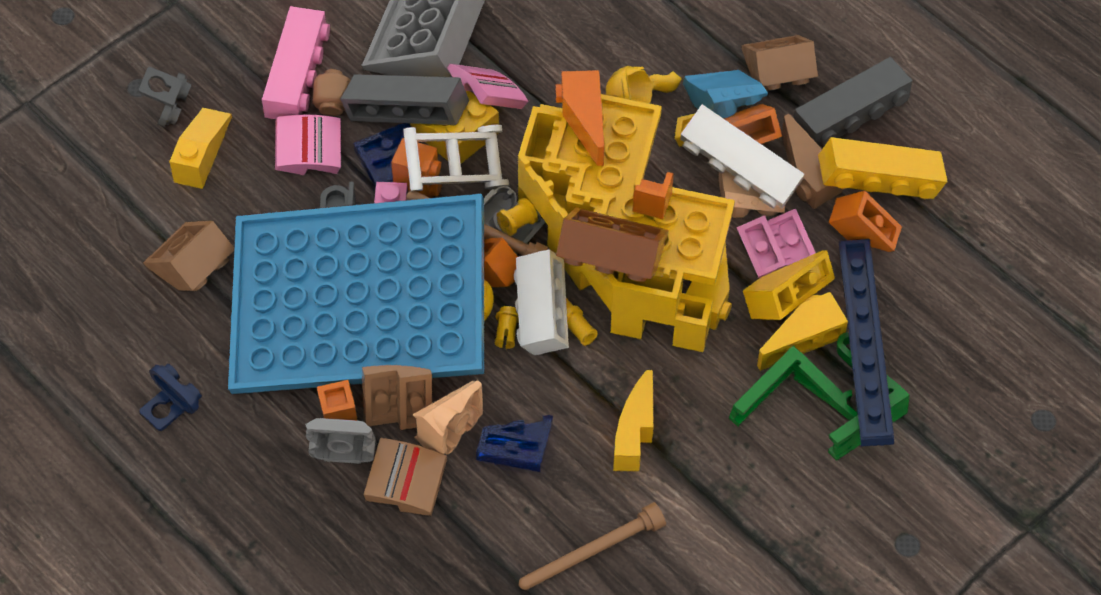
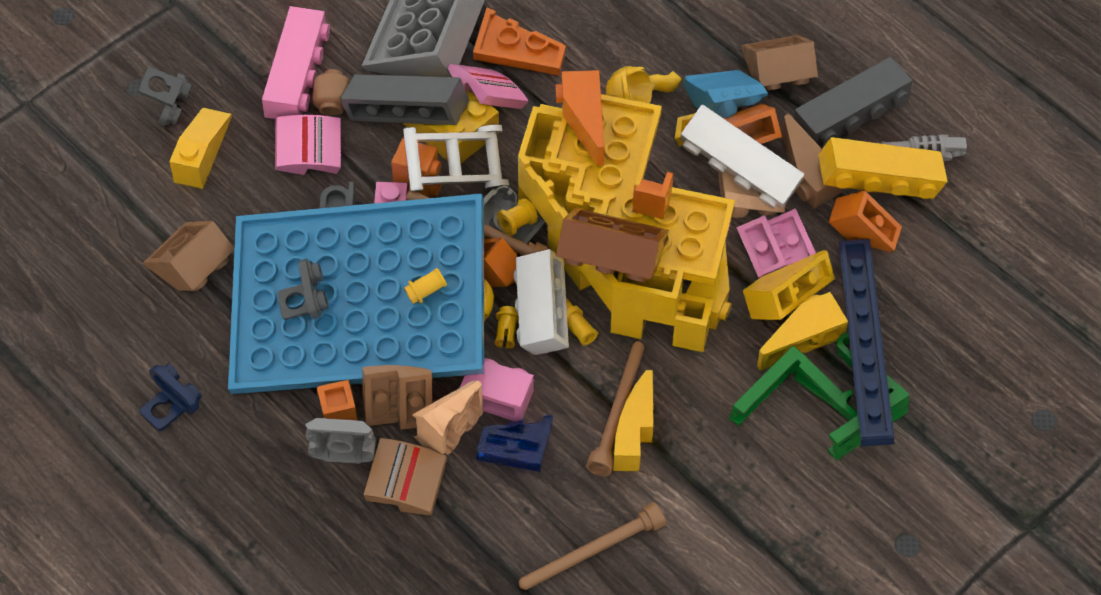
(315, 300): none -> dark grey bracket
(378, 151): clear blue wing -> none
(425, 286): none -> yellow pin
(504, 389): none -> bright pink brick
(513, 46): none -> orange wing
(601, 459): none -> medium nougat piece
(947, 145): none -> light grey hinge

